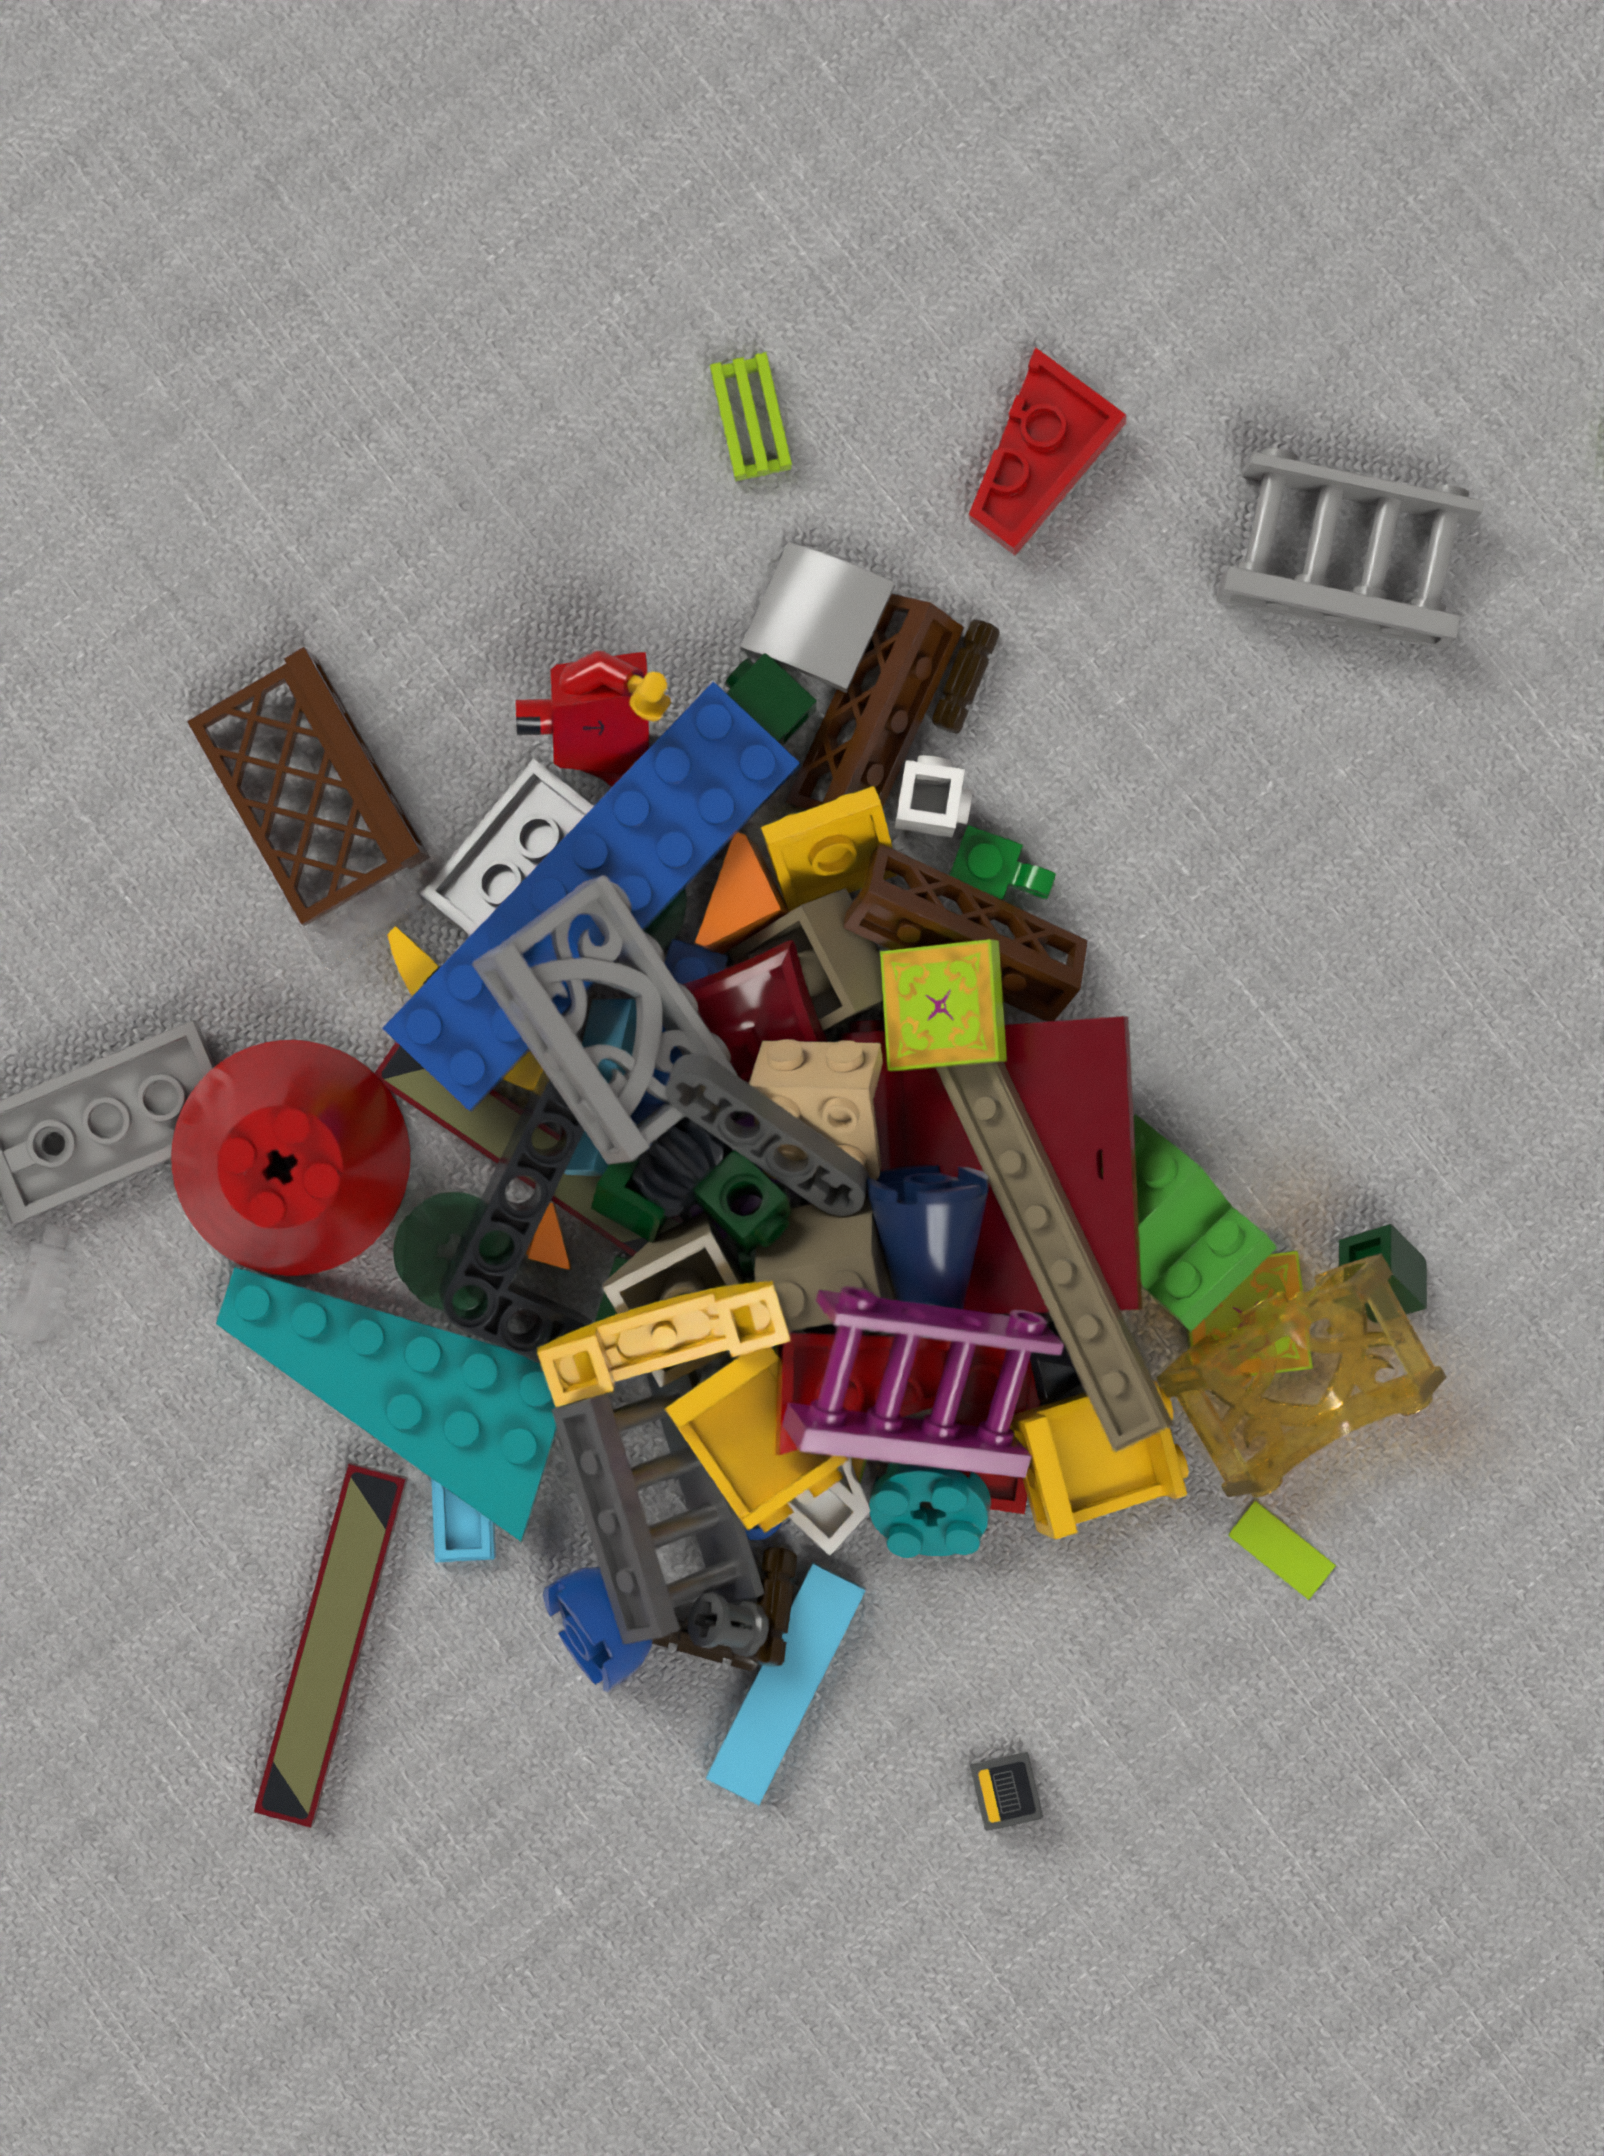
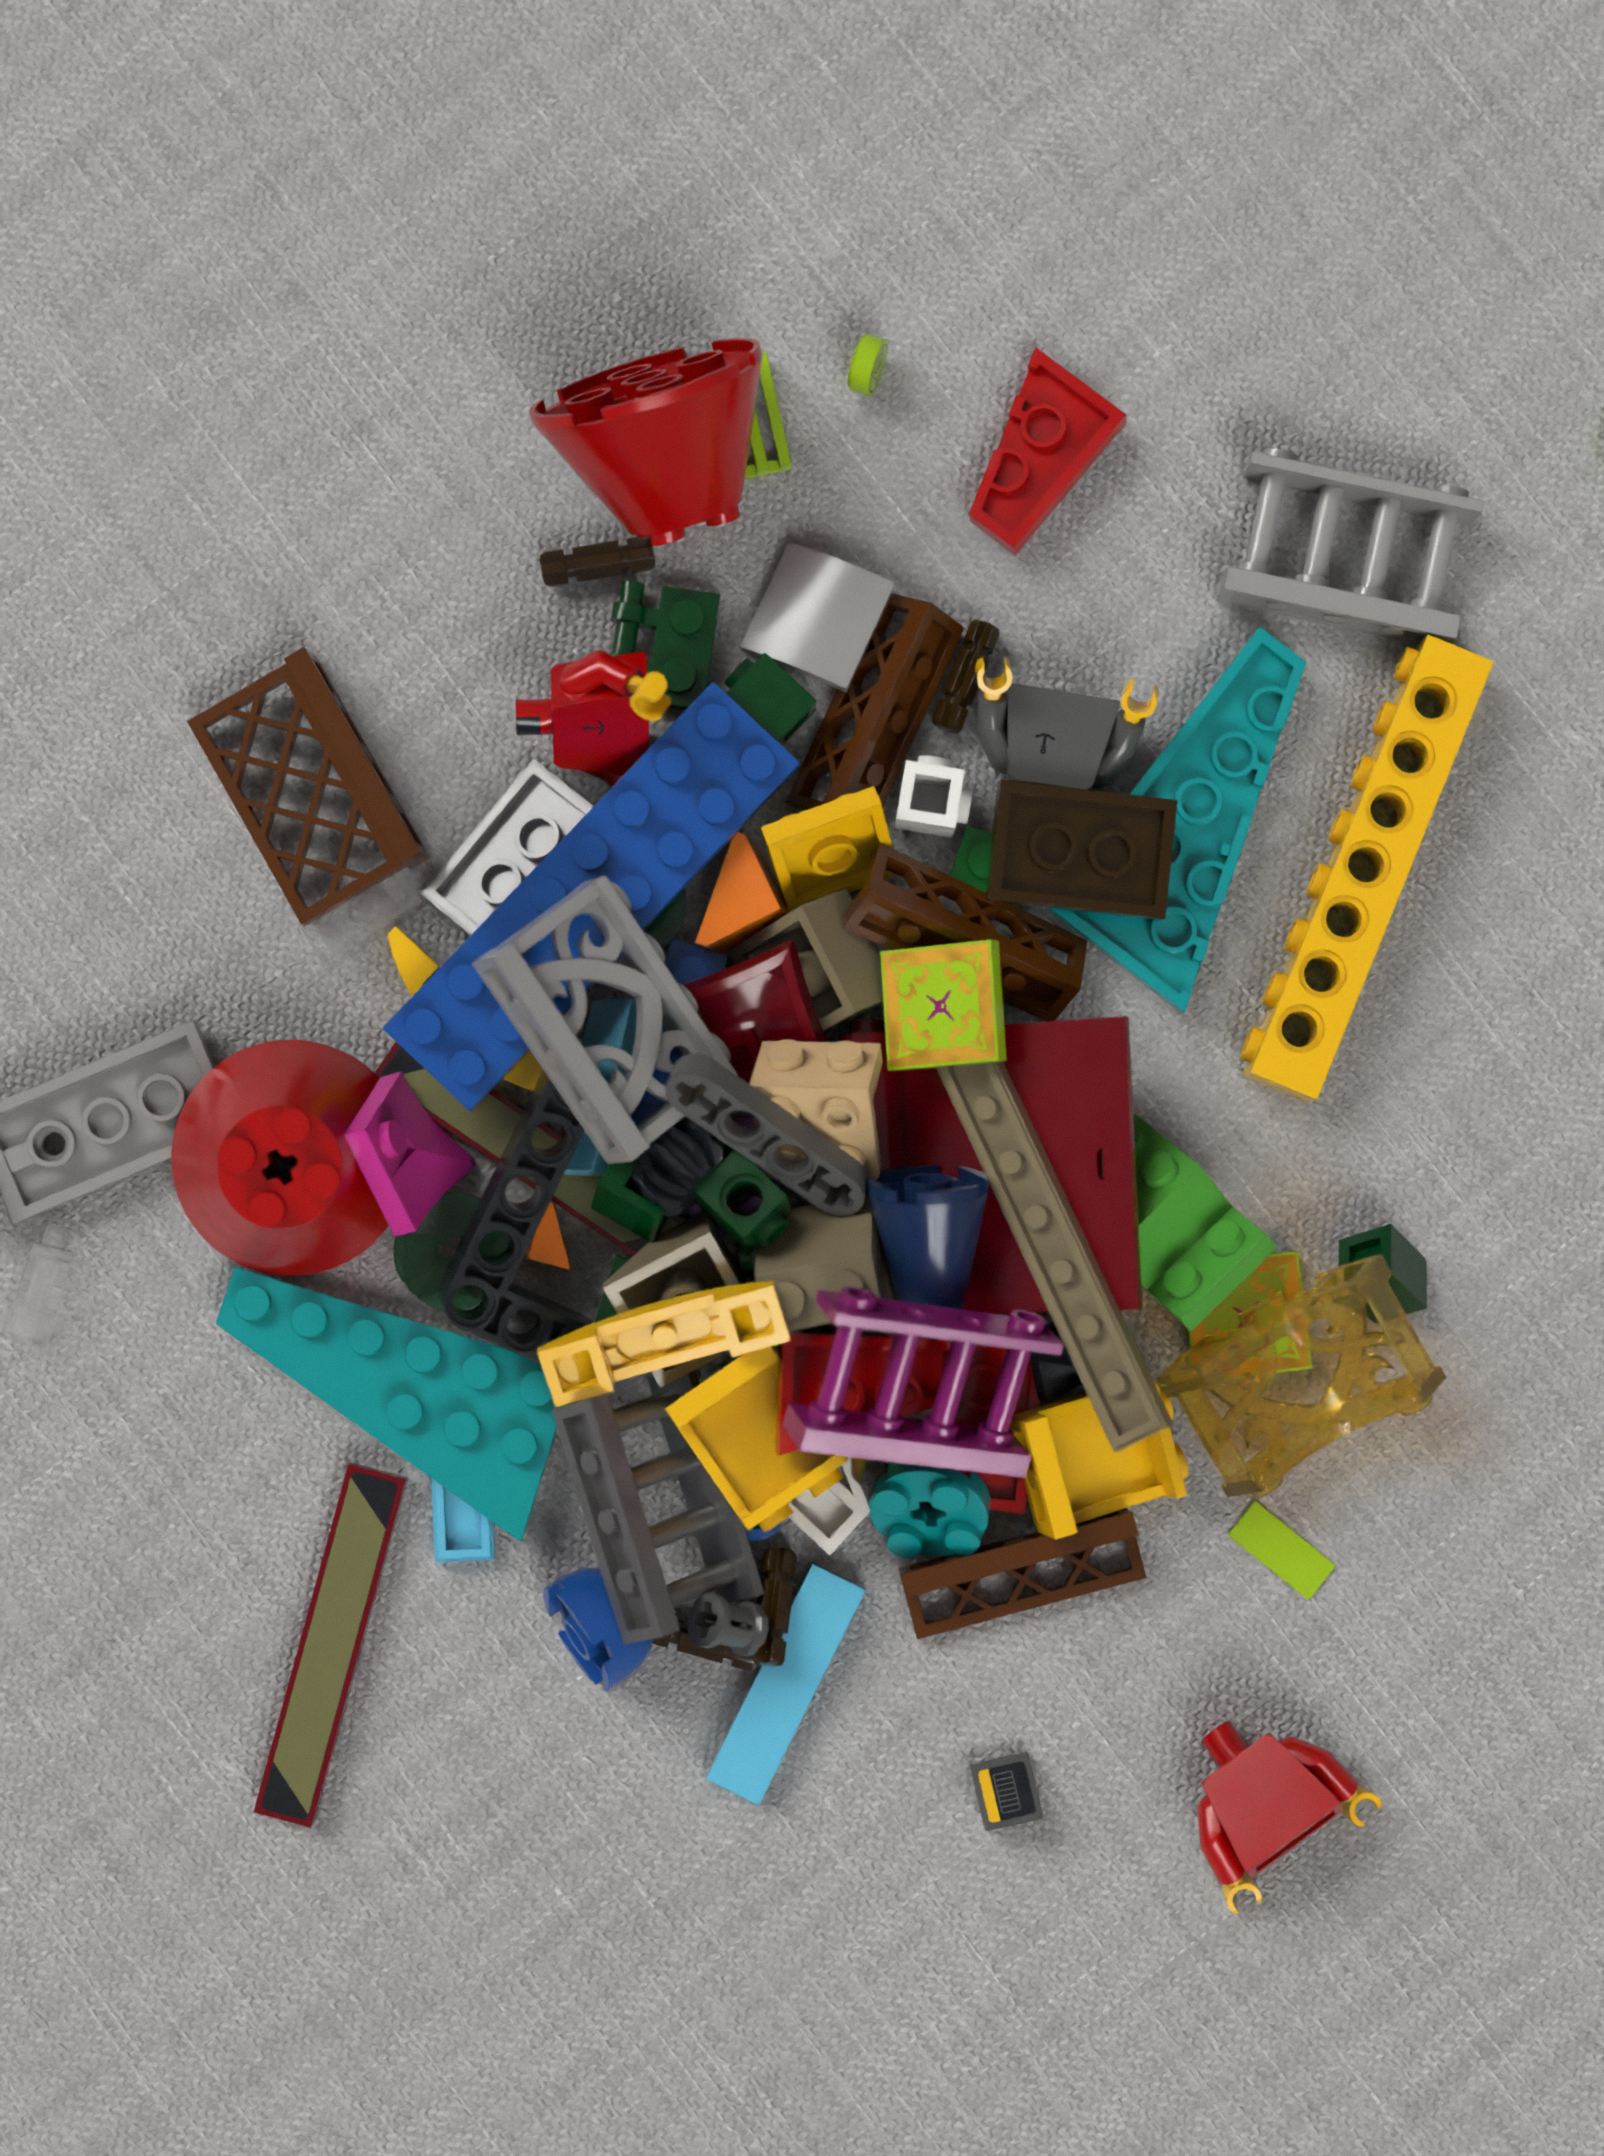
(404, 1154): none -> dark pink plate
(597, 561): none -> dark brown axle
(661, 436): none -> red cone
(682, 639): none -> dark green plate
(867, 364): none -> lime tile
(1016, 1553): none -> reddish brown fence
(1057, 734): none -> dark grey torso
(1081, 850): none -> dark brown plate
(1216, 776): none -> teal wing
(1267, 1803): none -> red torso
(1456, 682): none -> yellow brick

